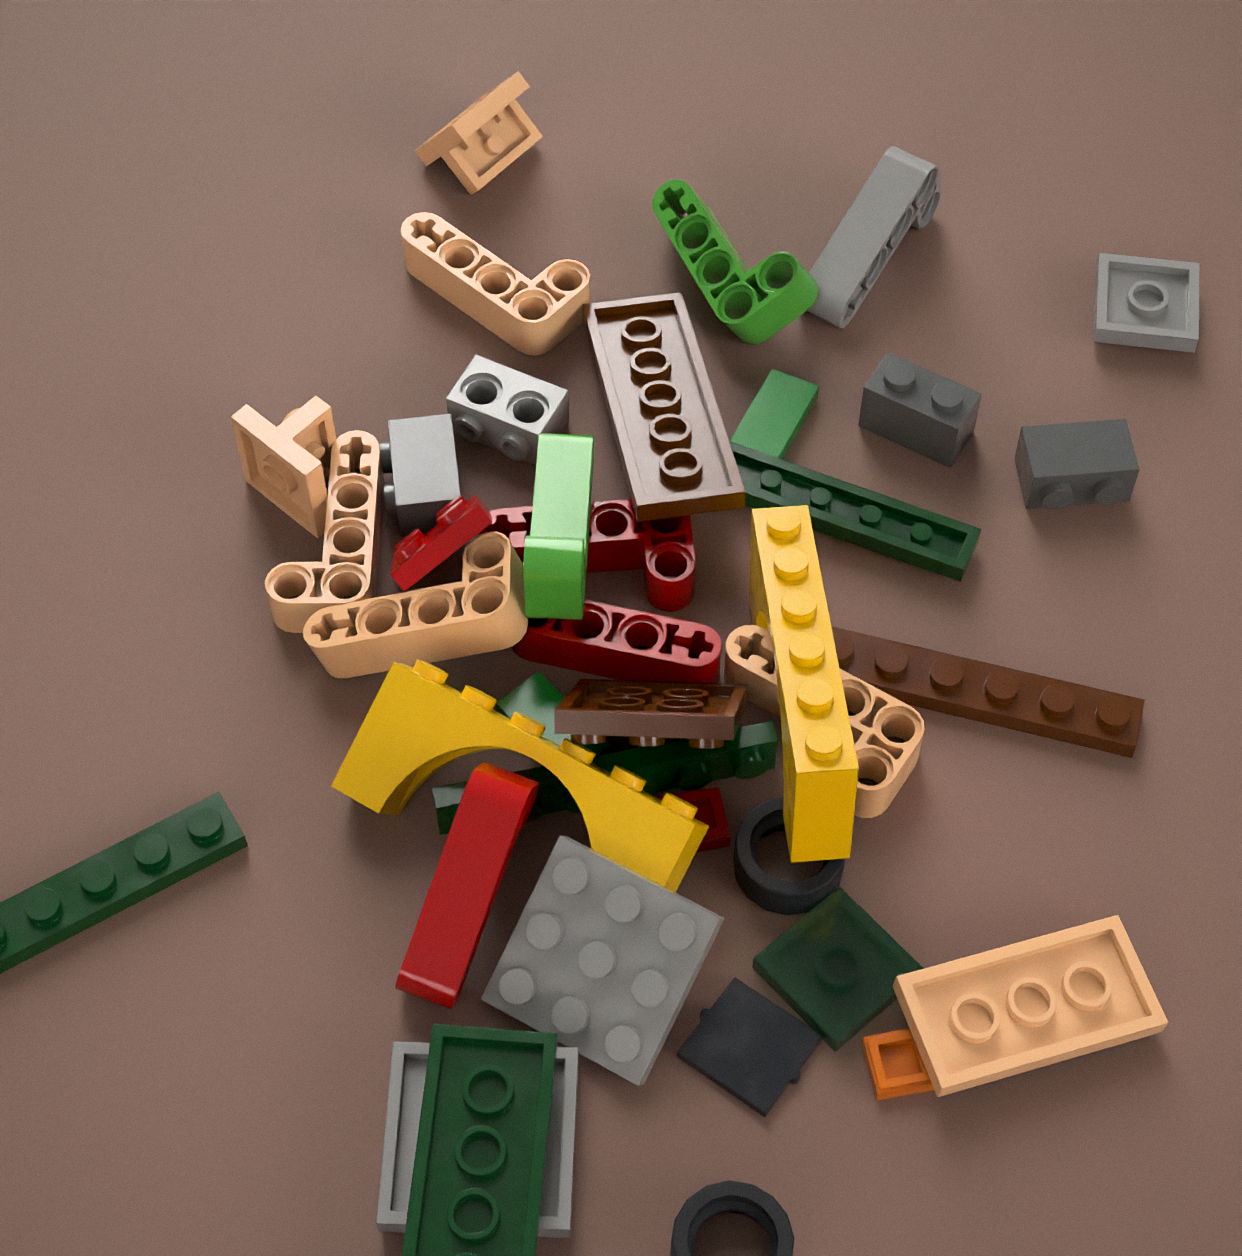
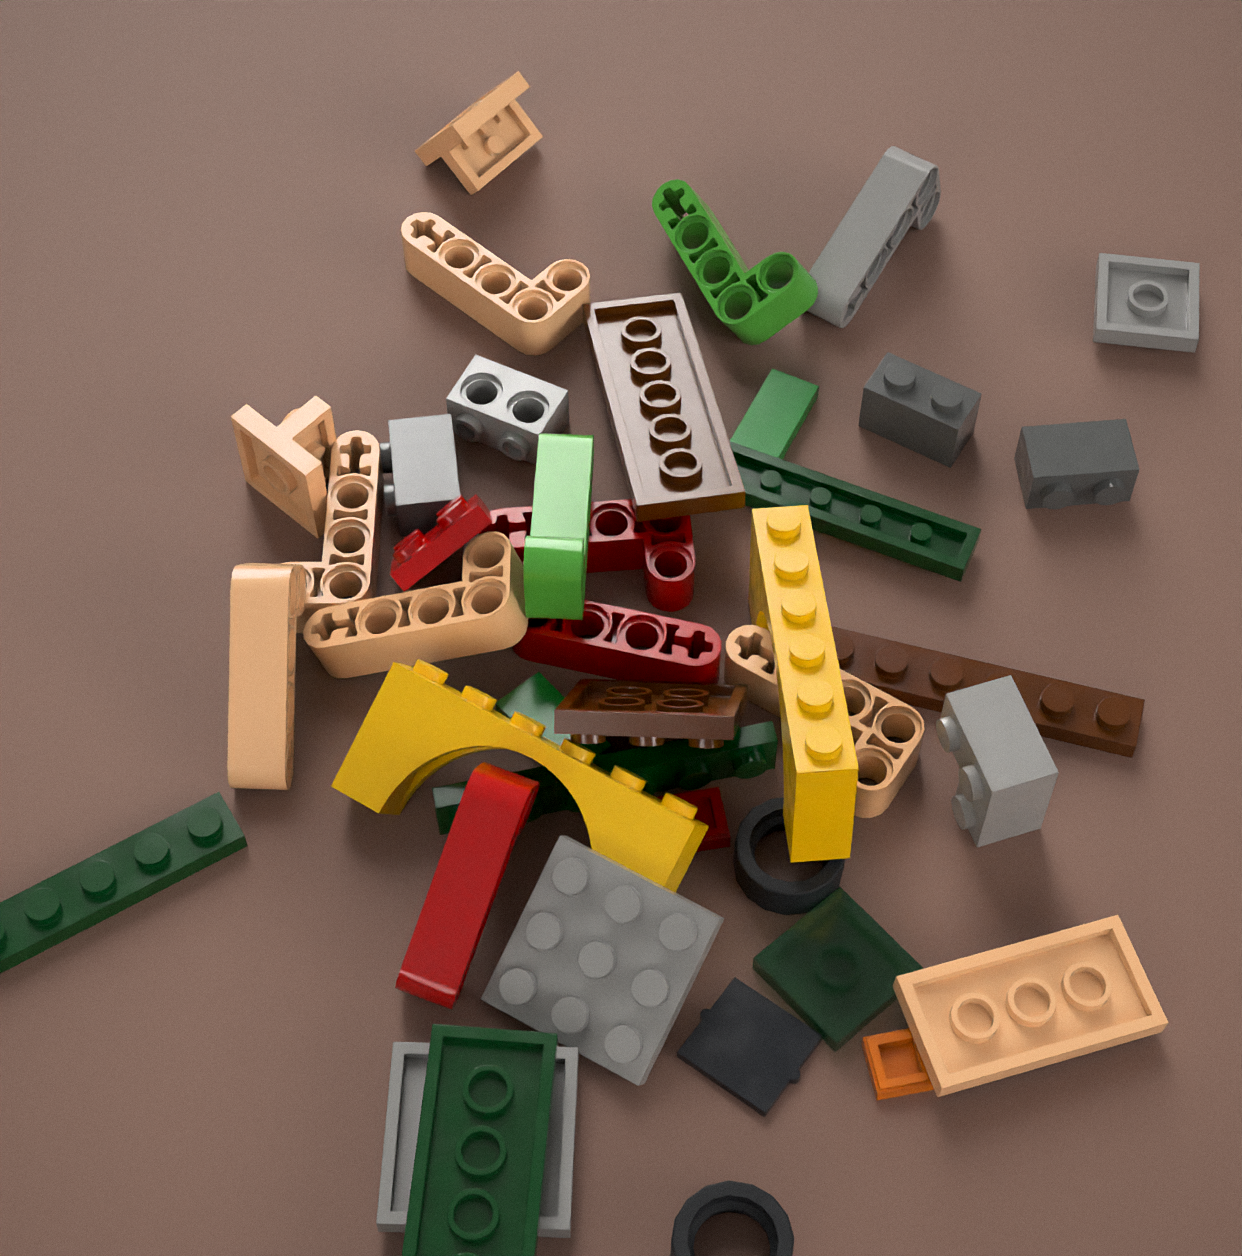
(262, 673): none -> light nougat beam
(1001, 760): none -> light grey brick

